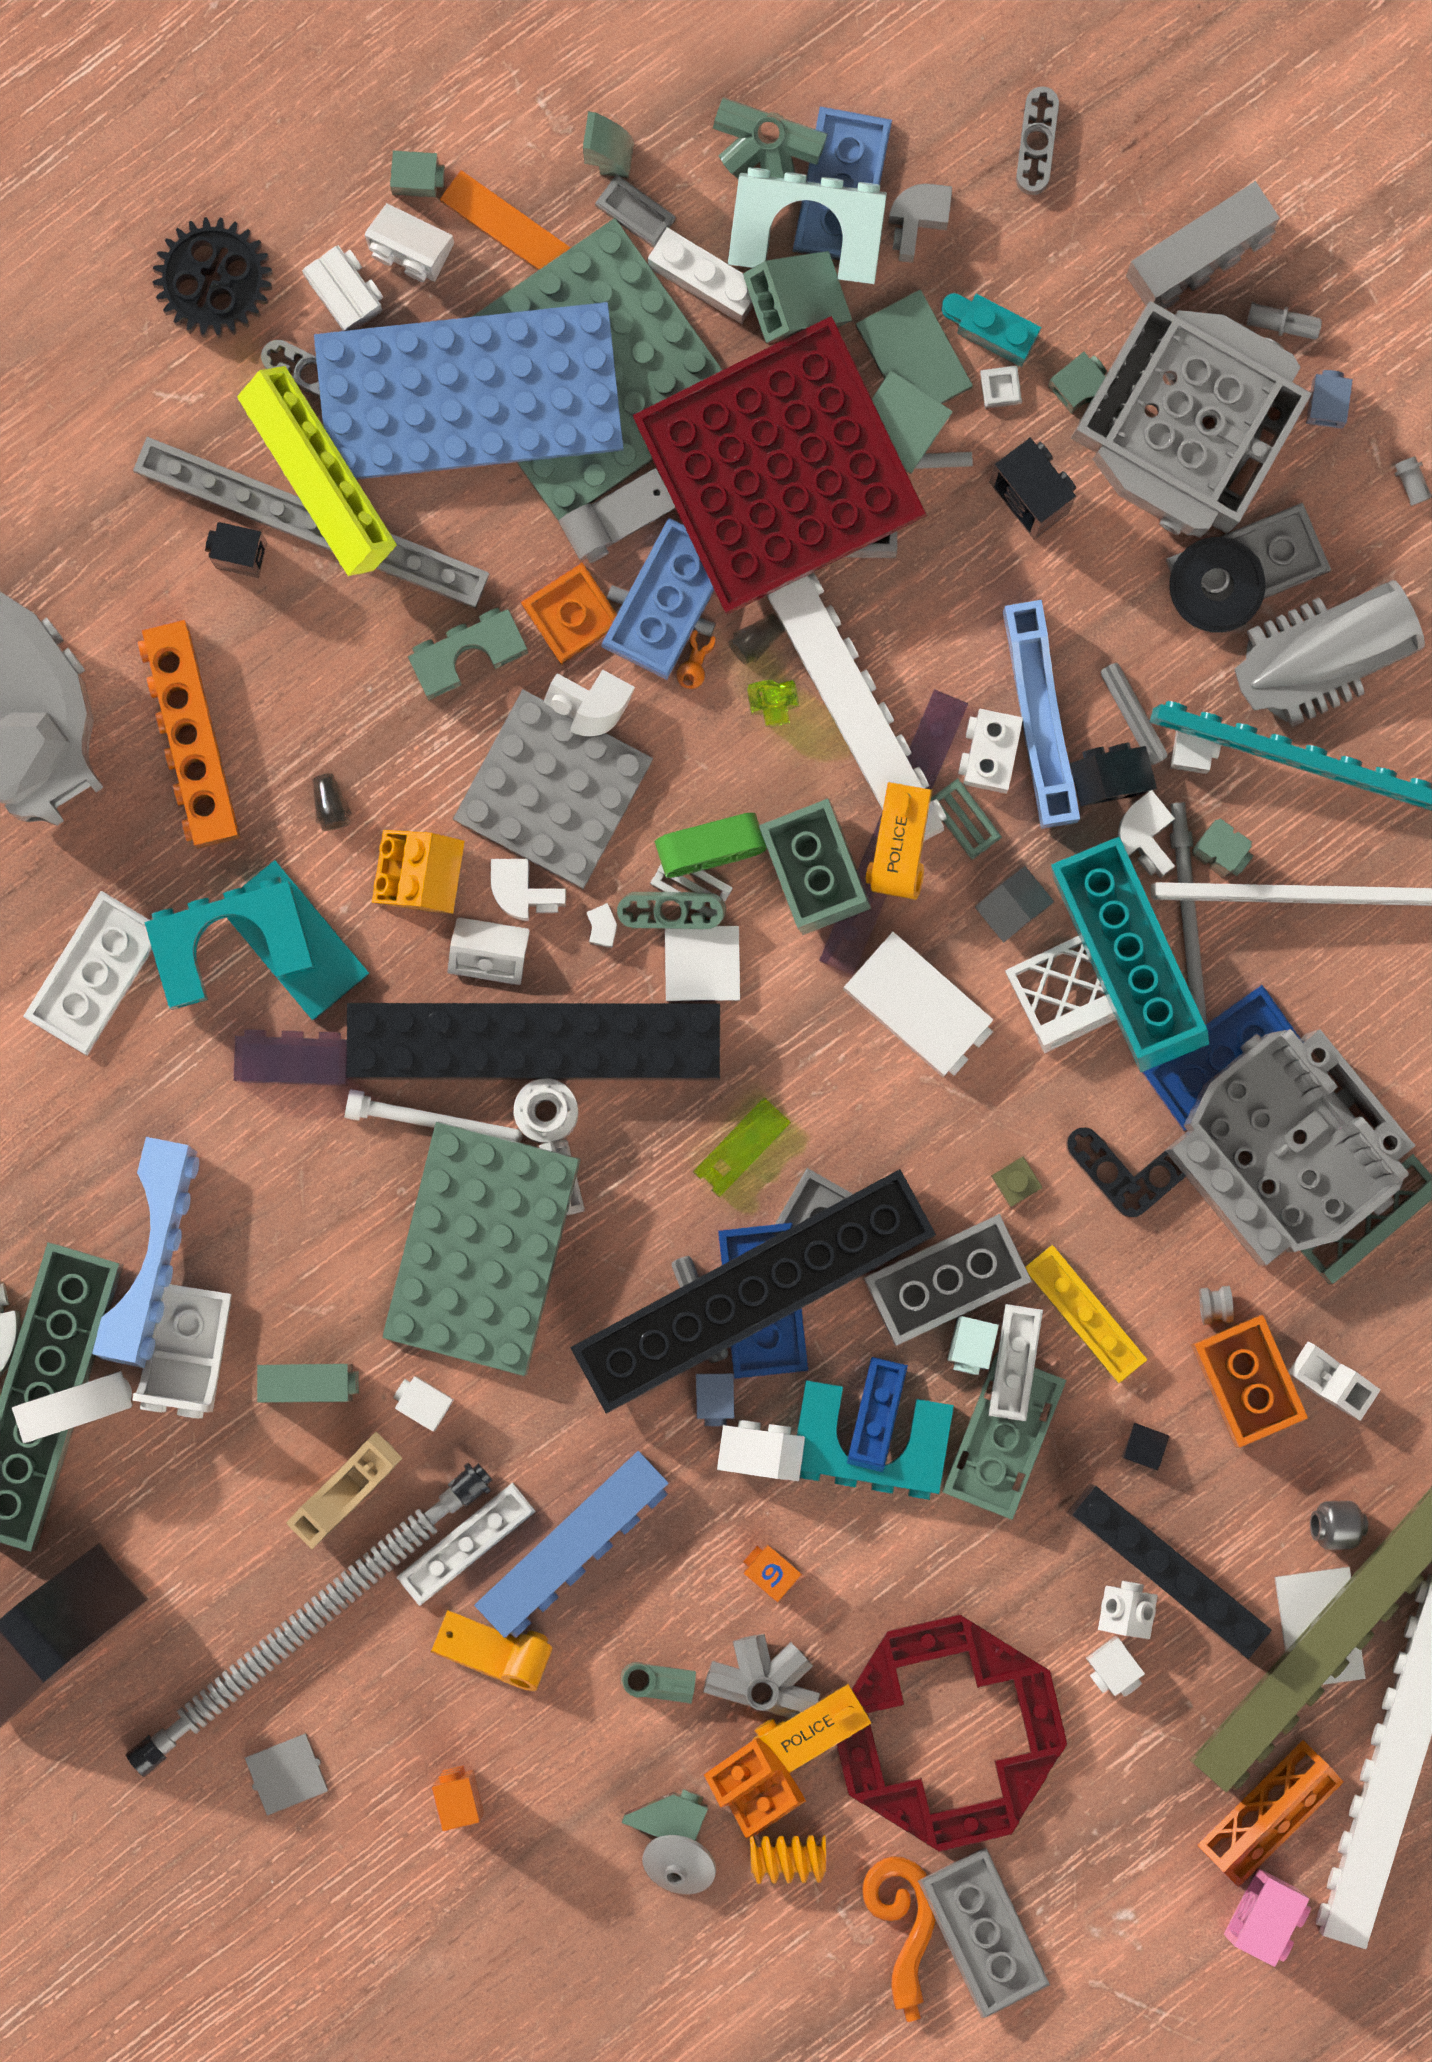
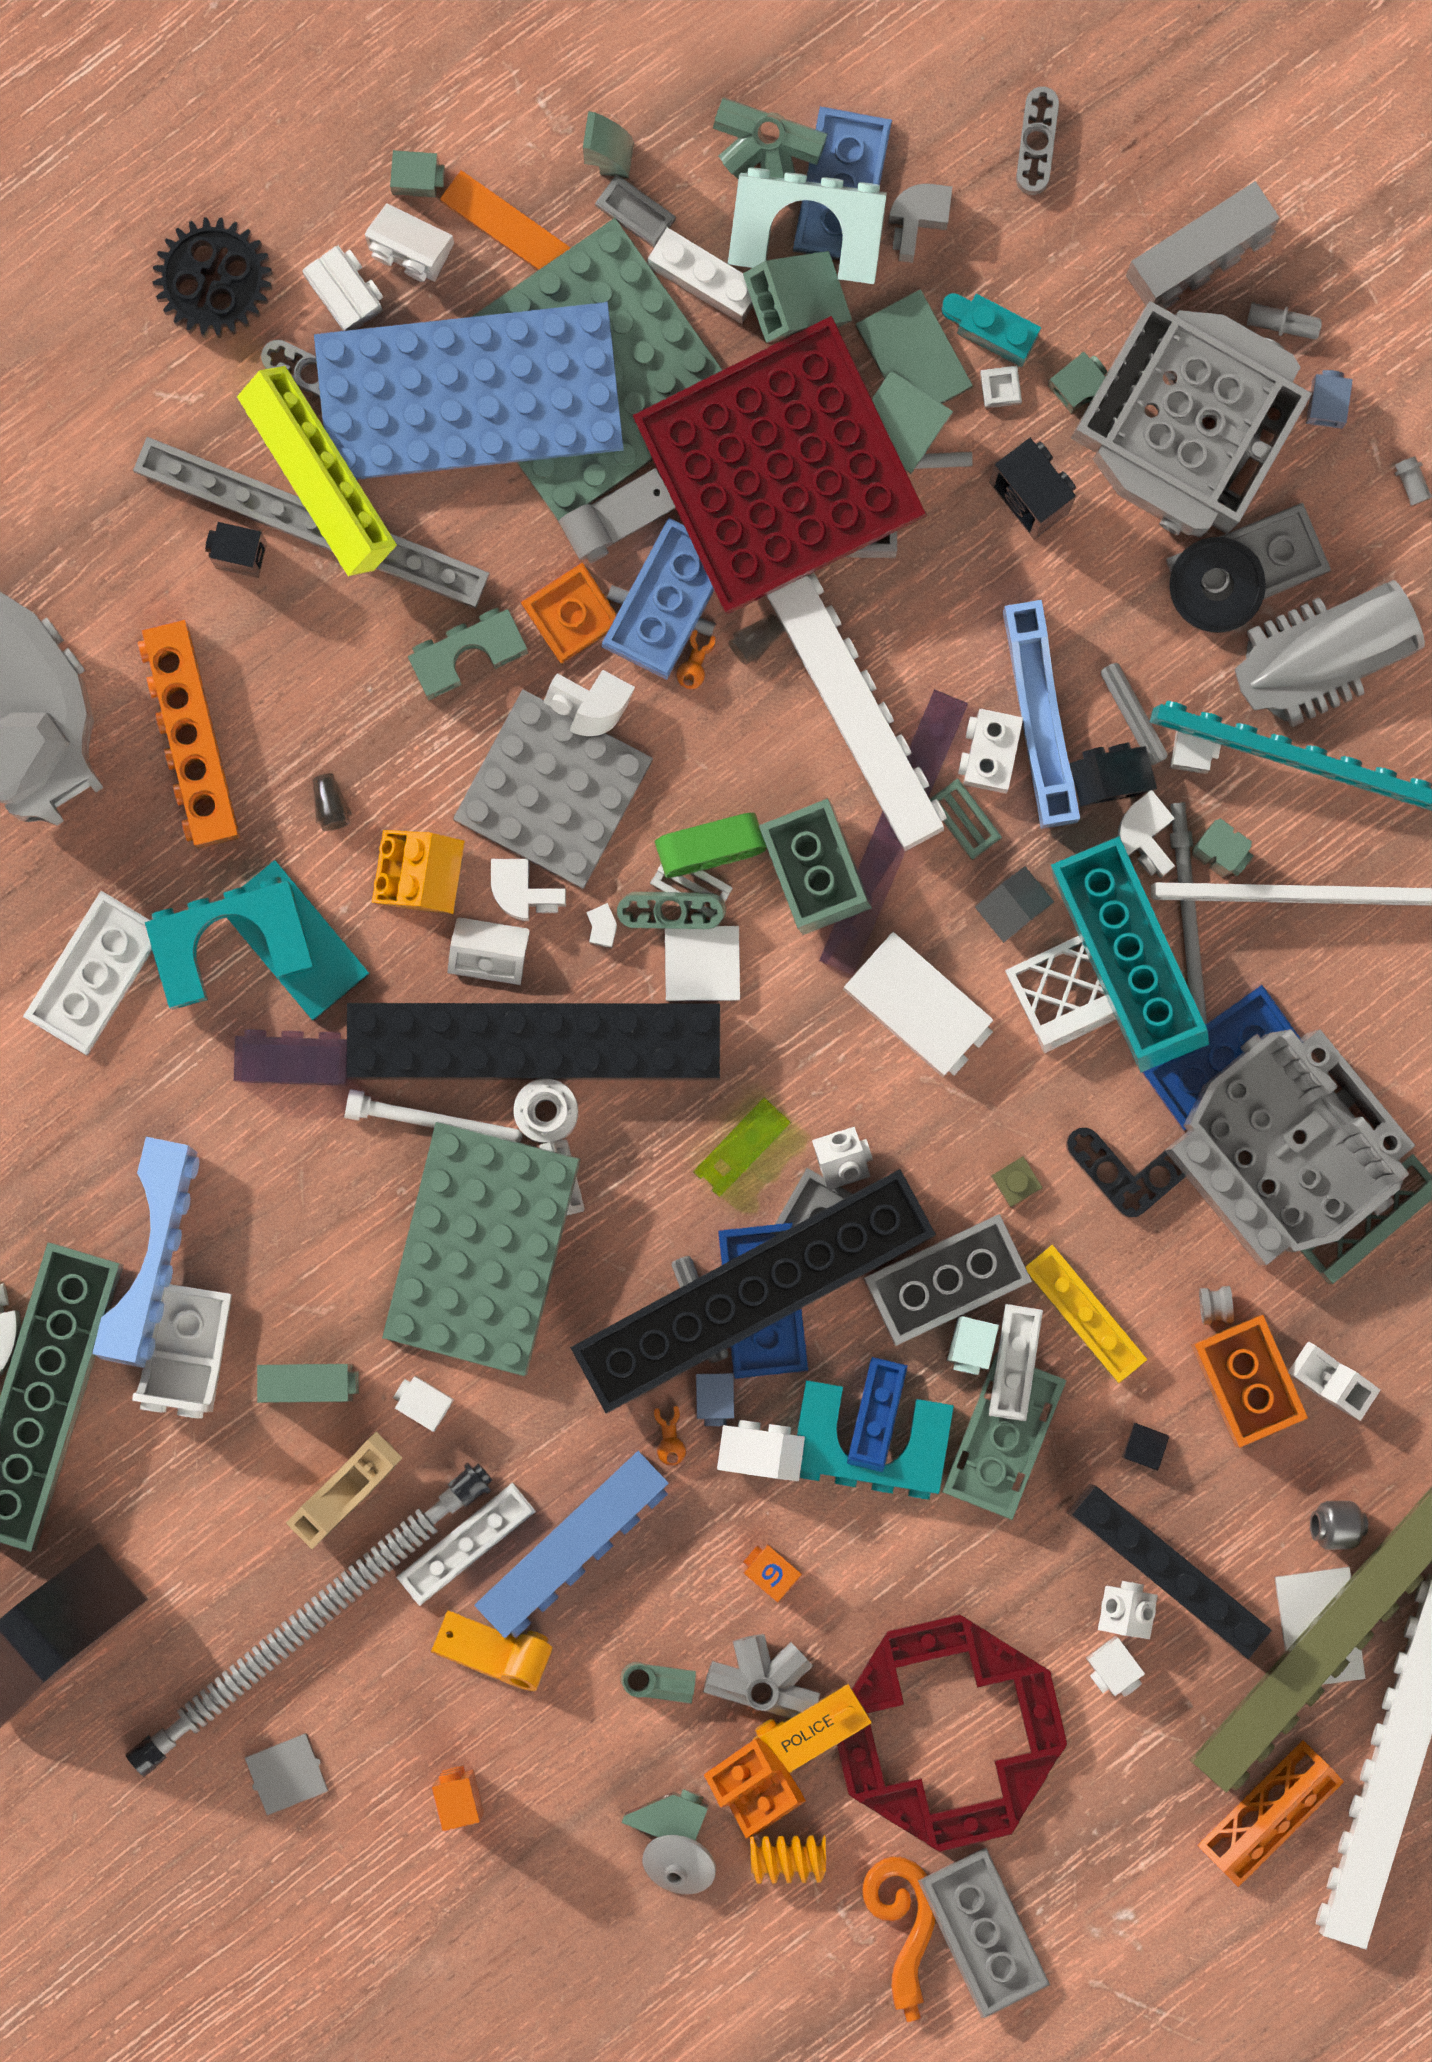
(73, 1407): white arch -> none
(670, 1444): none -> orange arm
(774, 701): clear neon green piece -> none
(842, 1157): none -> white brick
(900, 842): light orange door -> none
(1268, 1918): bright pink brick -> none

